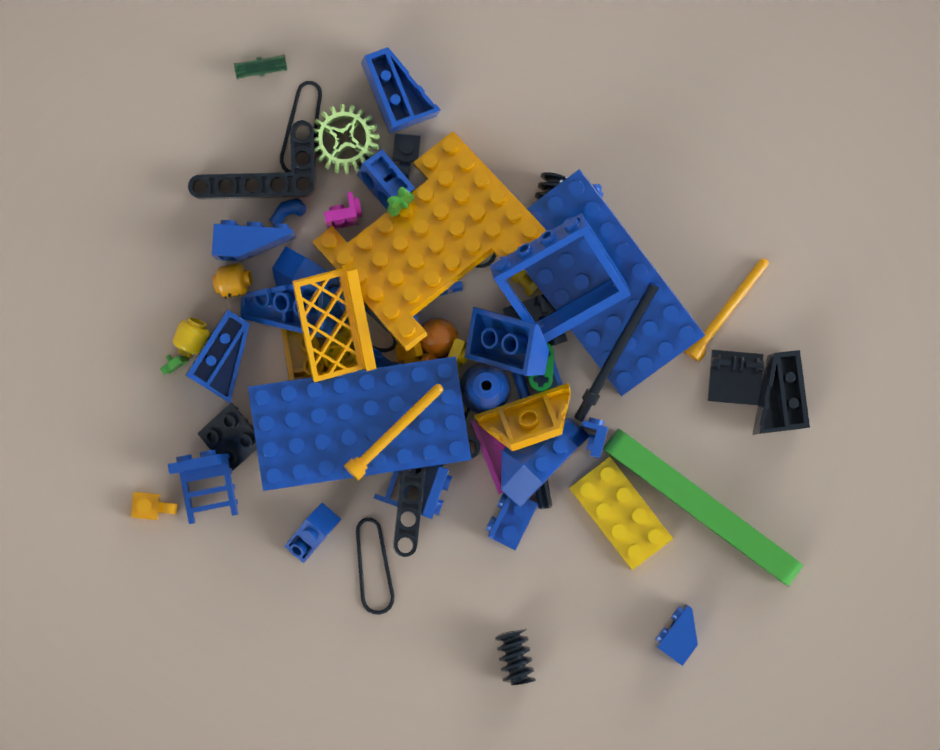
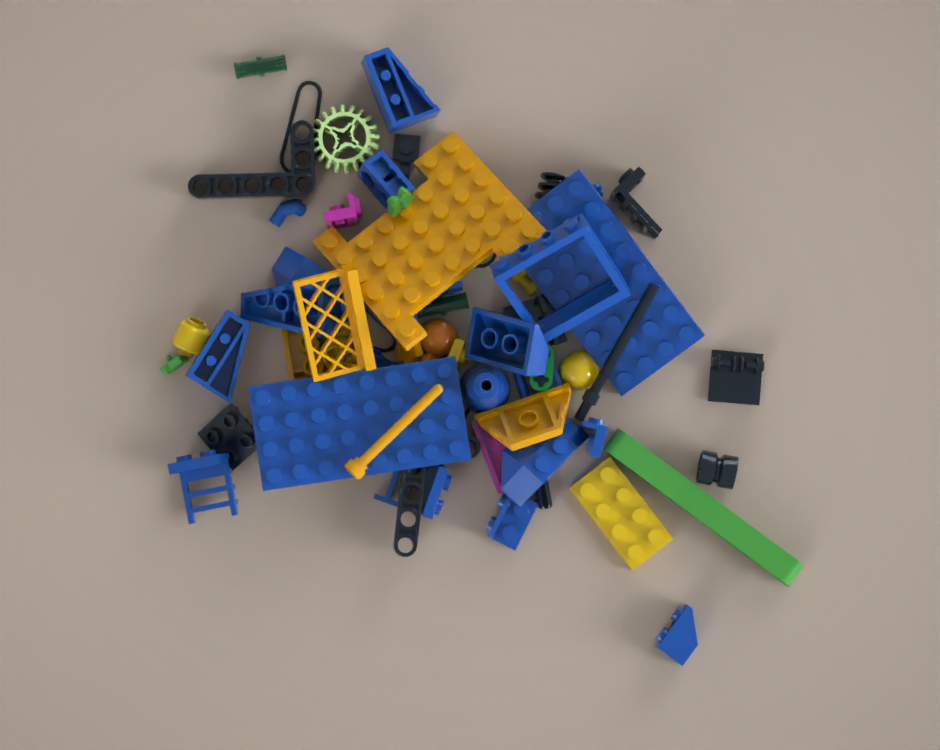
(149, 506): light orange plate -> none
(232, 280): light orange head -> none
(241, 243): blue slope -> none
(312, 532): blue slope -> none
(385, 563): black piece -> none
(445, 304): none -> clear green pin
(515, 657): black piece -> none
(578, 370): none -> yellow hair
(628, 182): none -> black plate
(698, 349): light orange piece -> none
(717, 469): none -> black wheel
(782, 395): black wedge -> none

